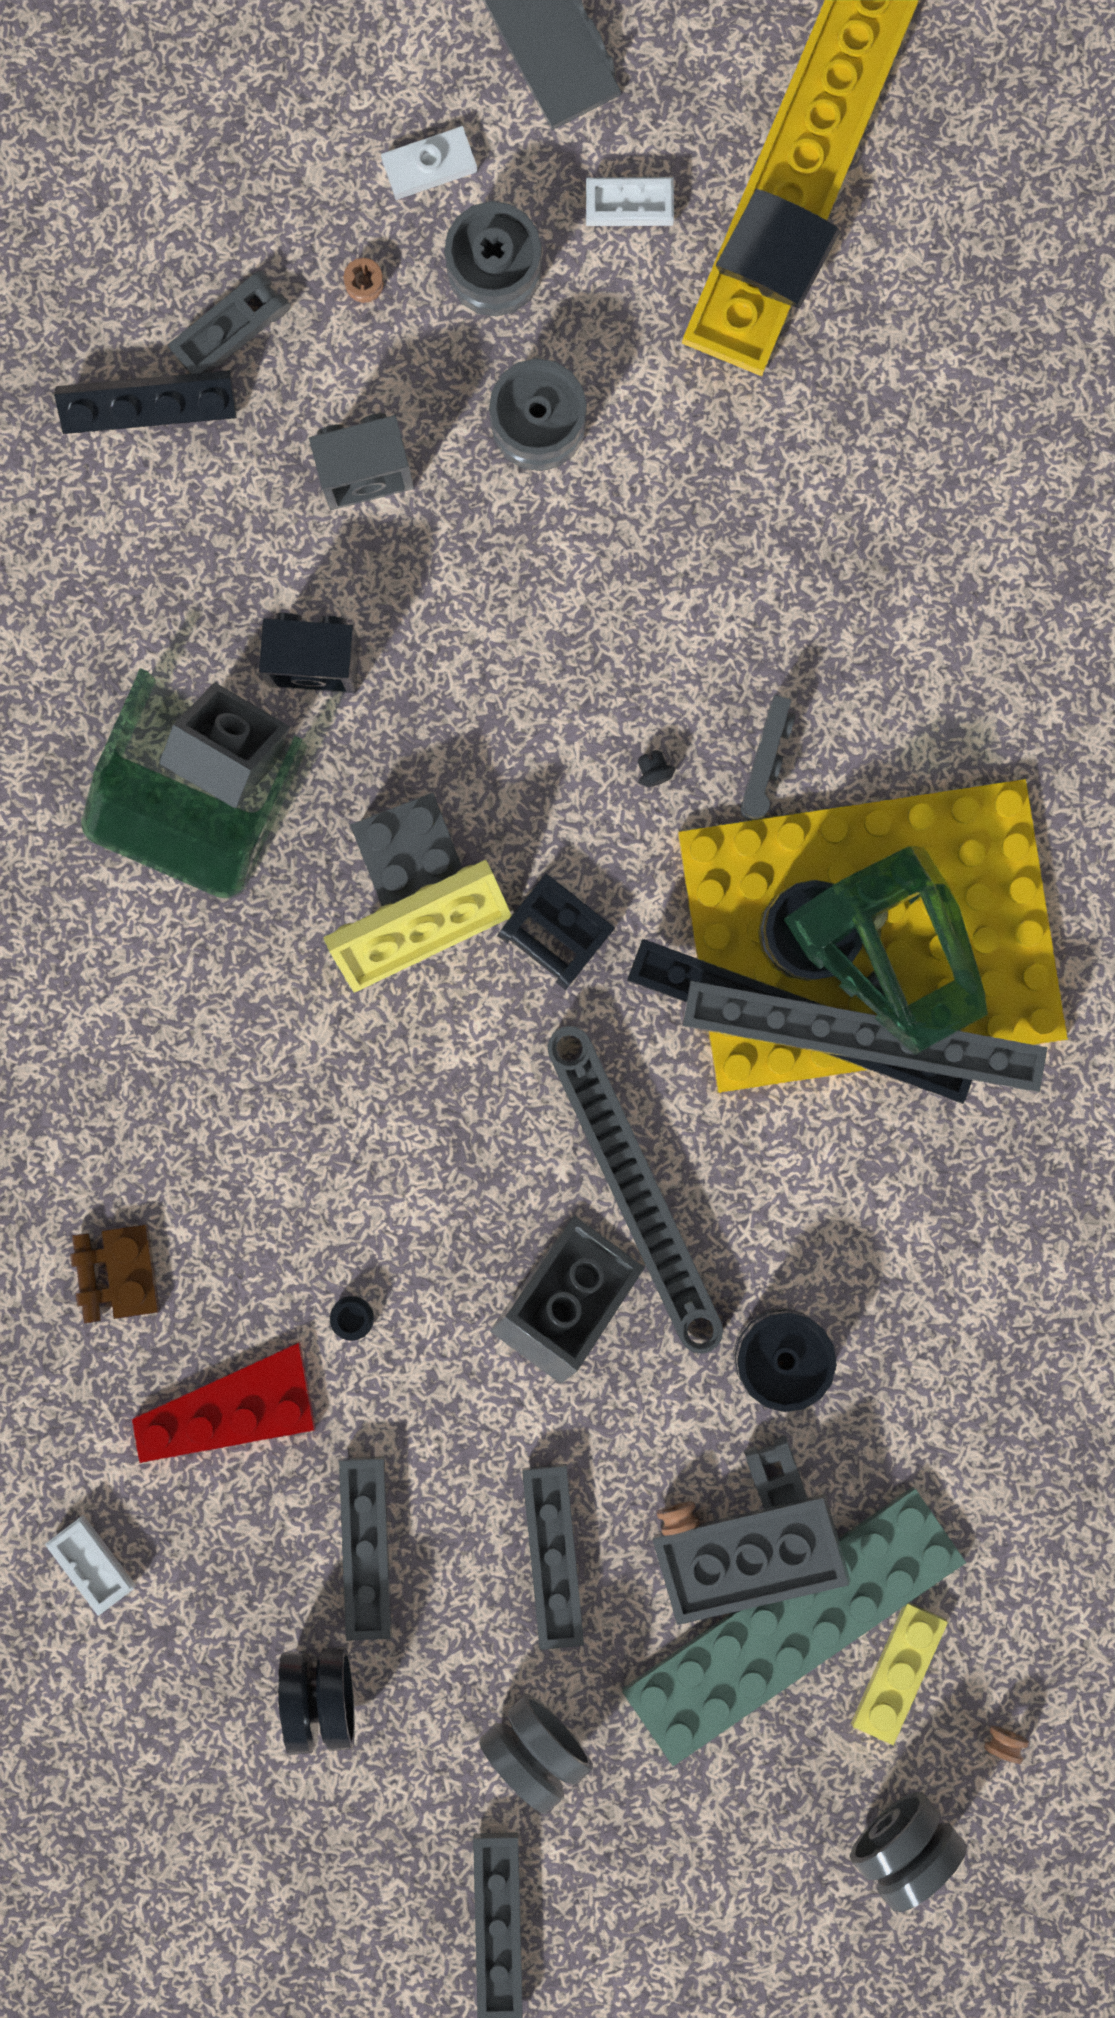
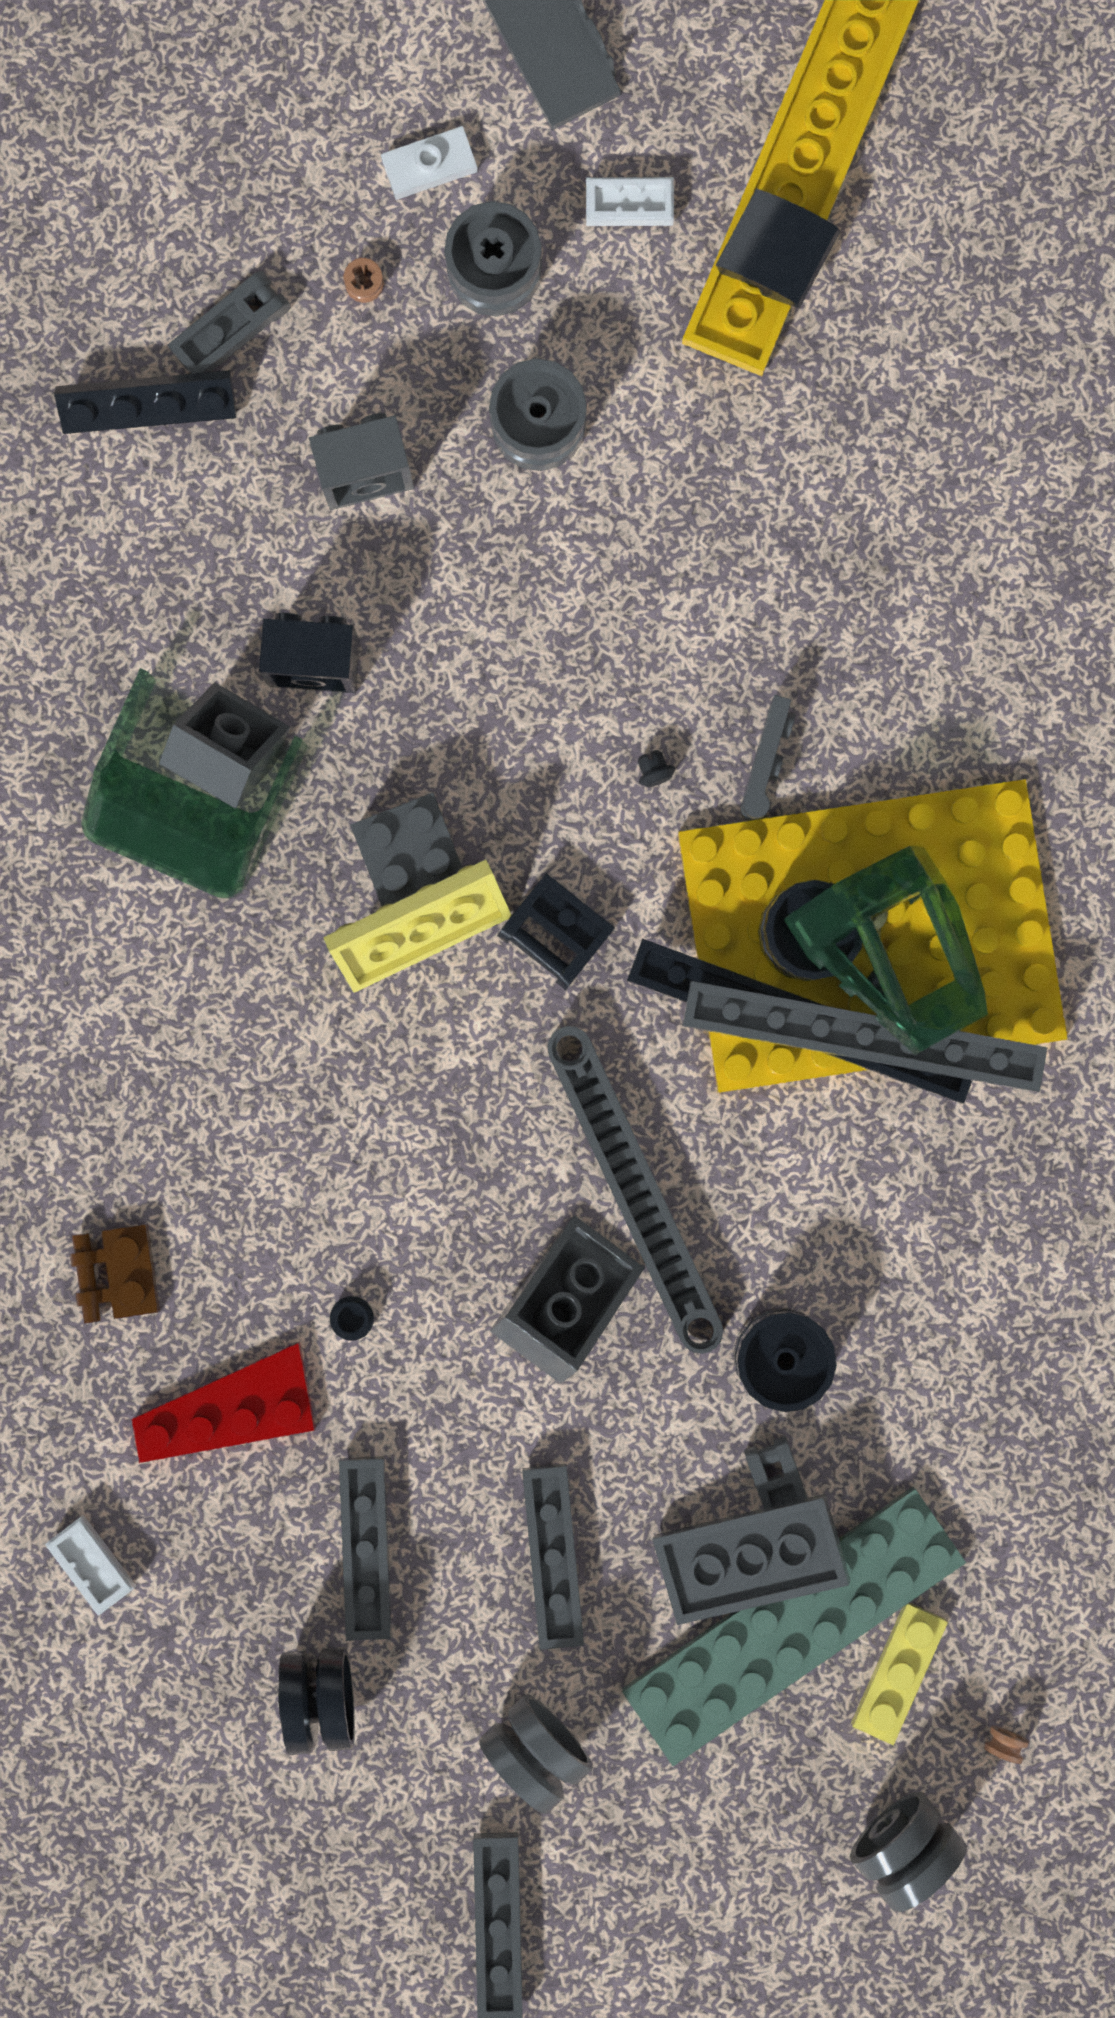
(678, 1518): nougat bush -> none

